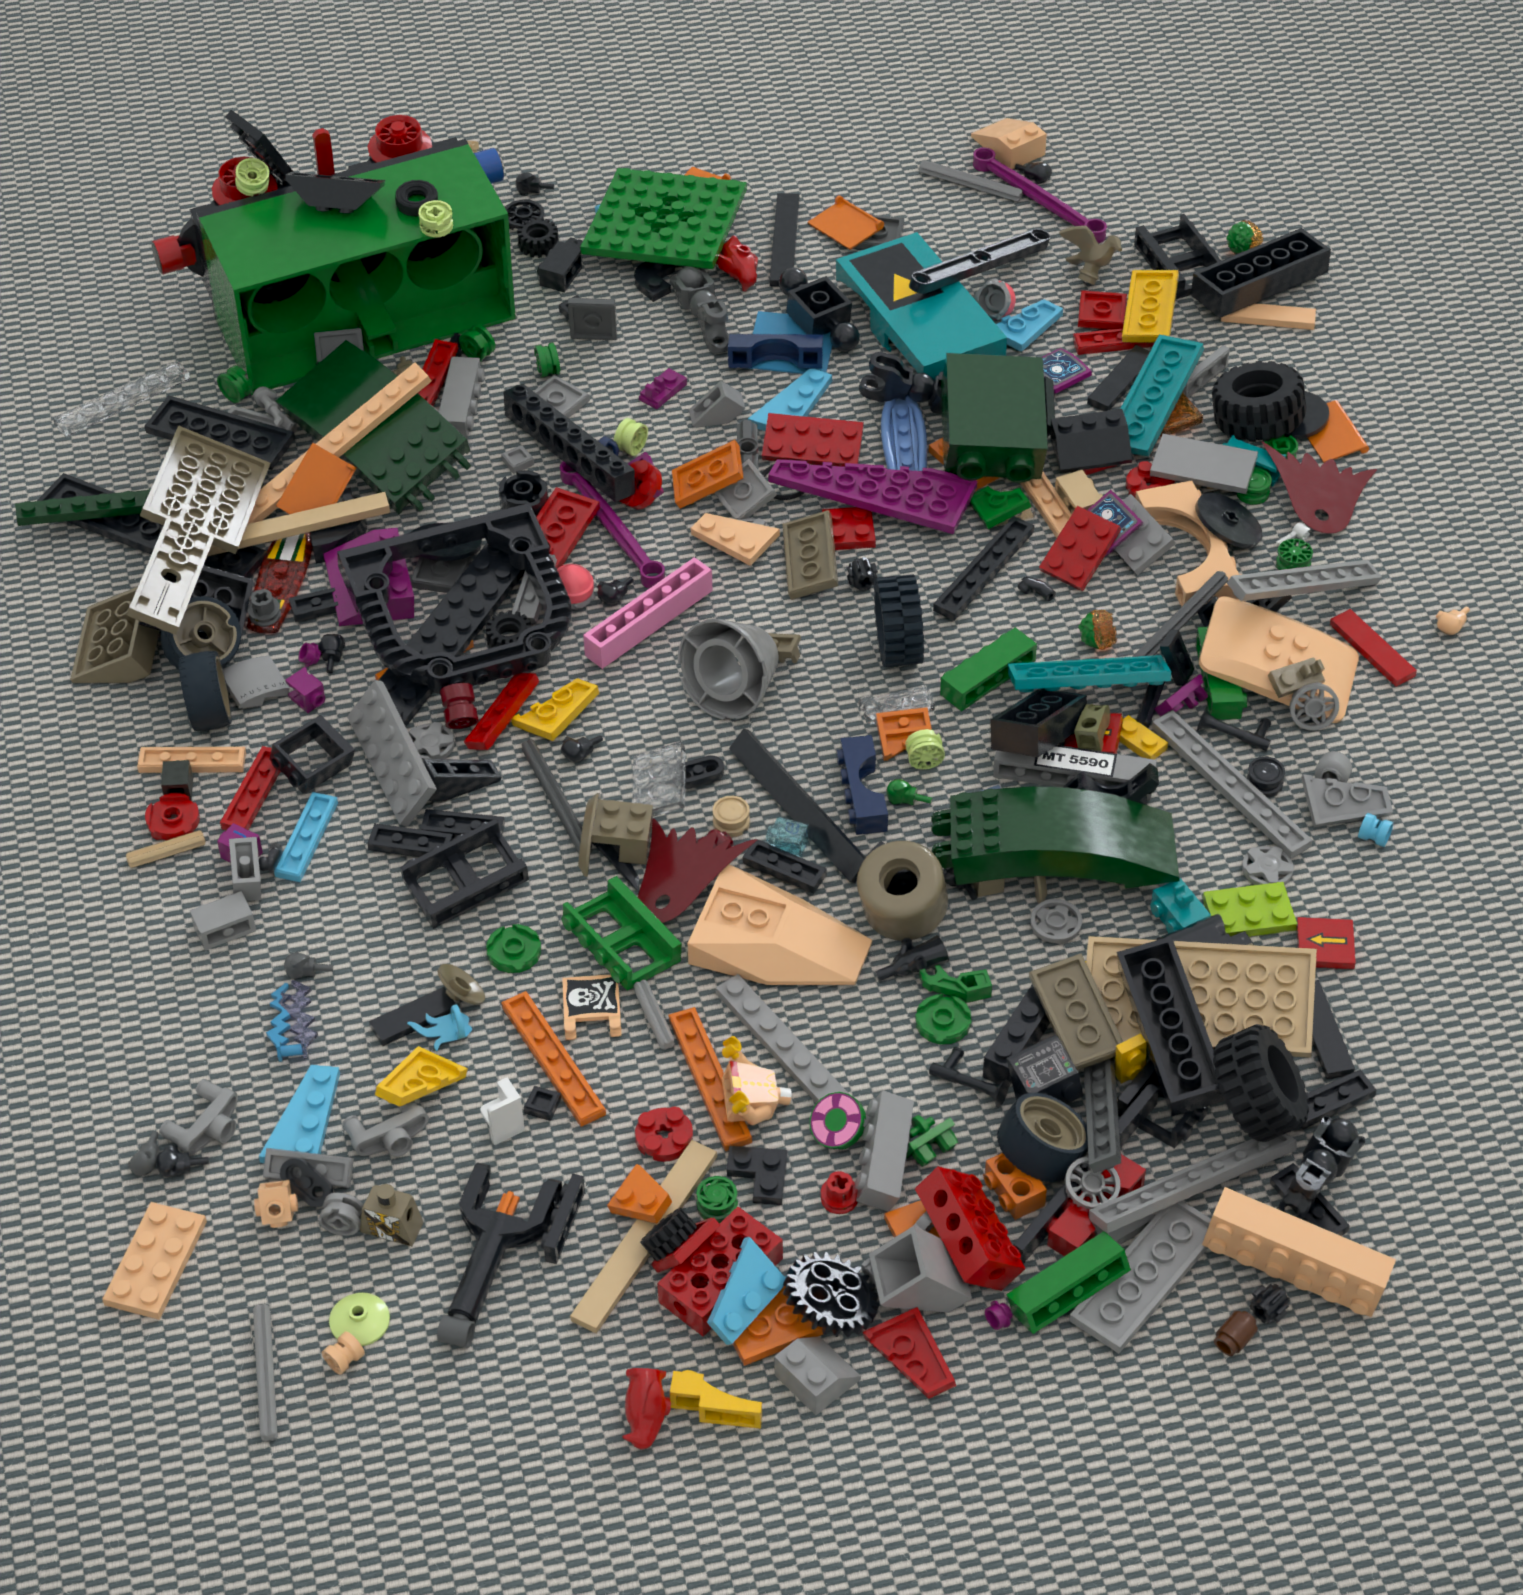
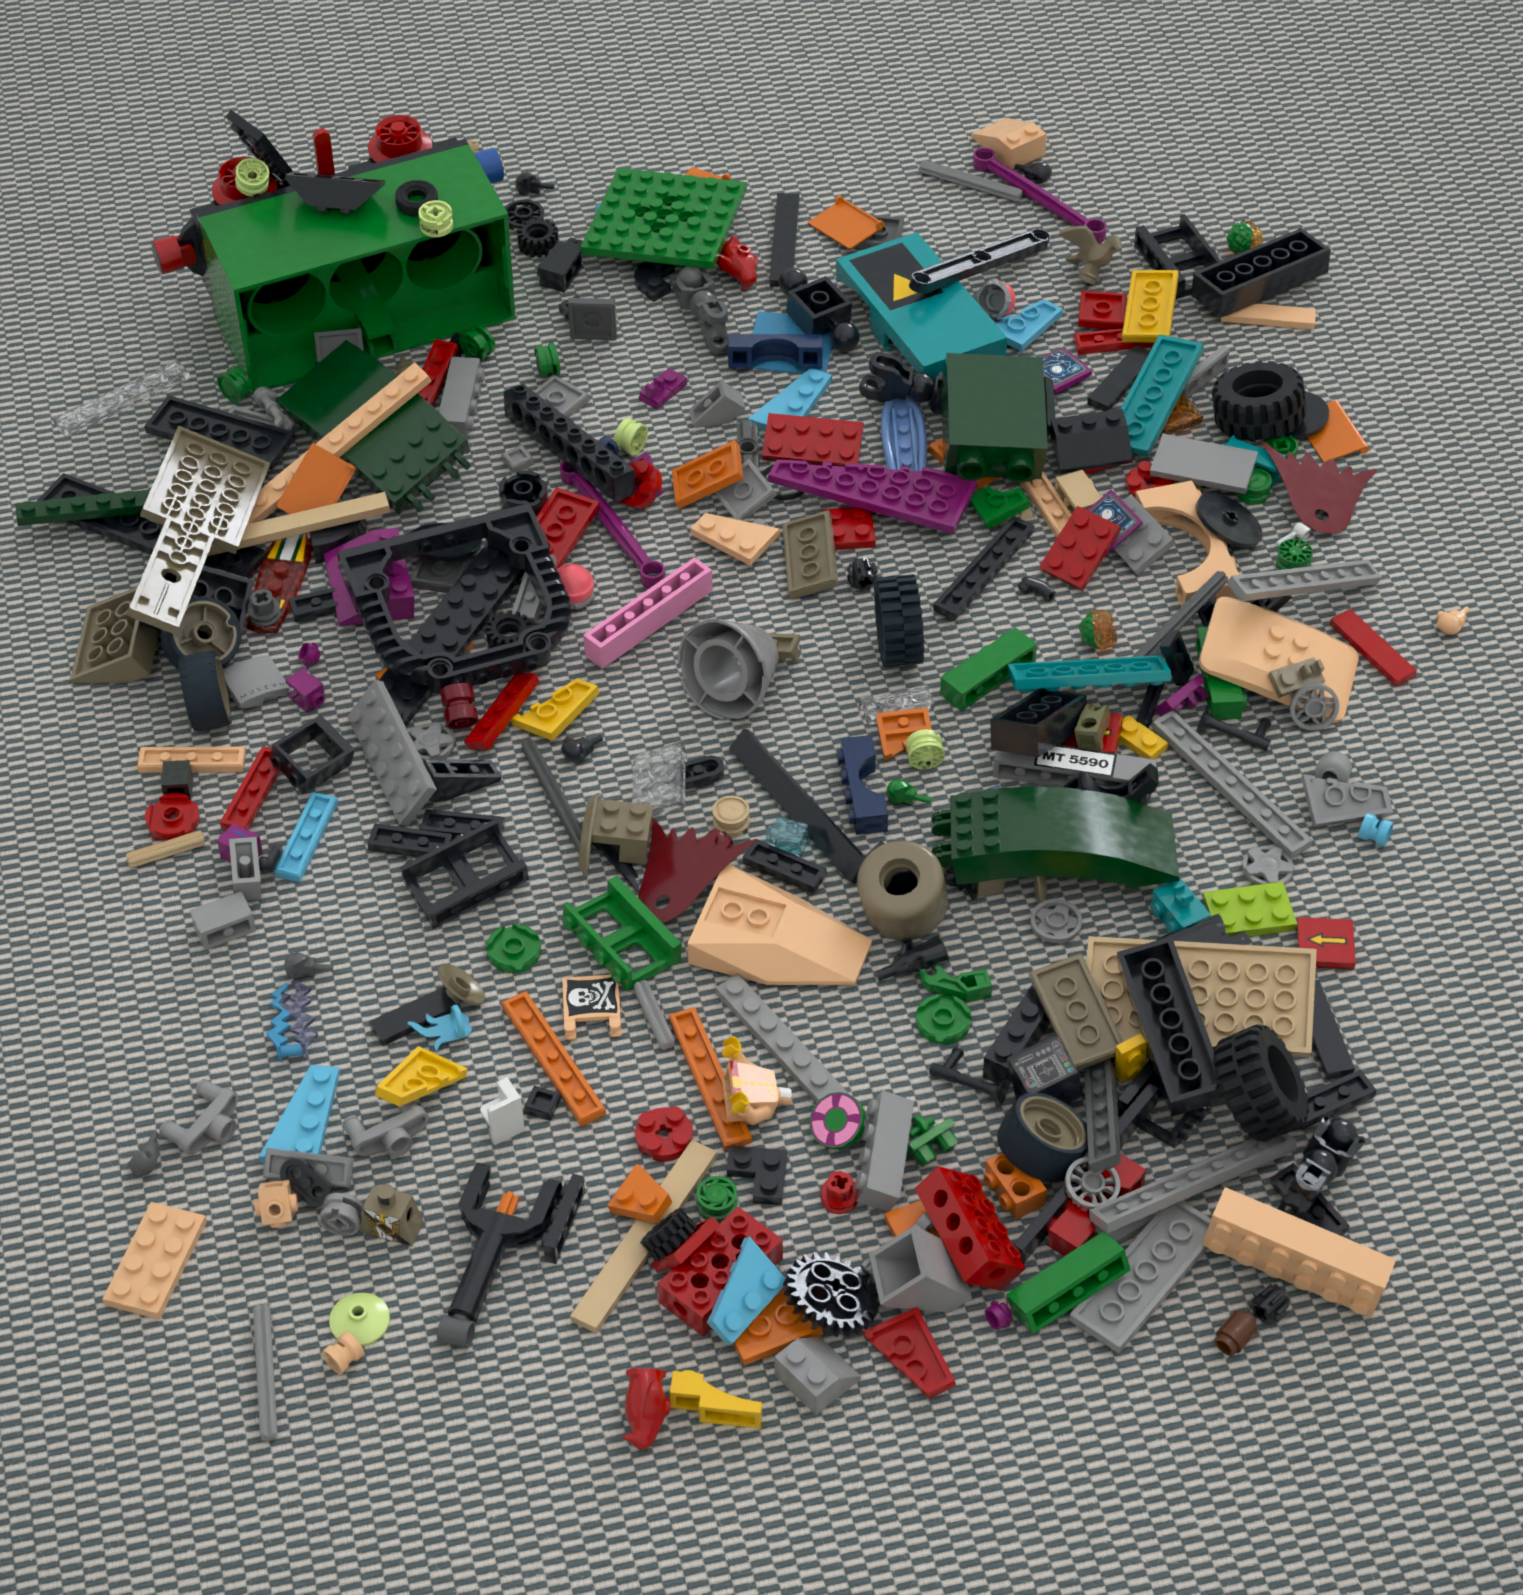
(174, 1163): black piece -> none
(331, 647): black piece -> none
(613, 592): black piece -> none
(1266, 775): black wheel -> none

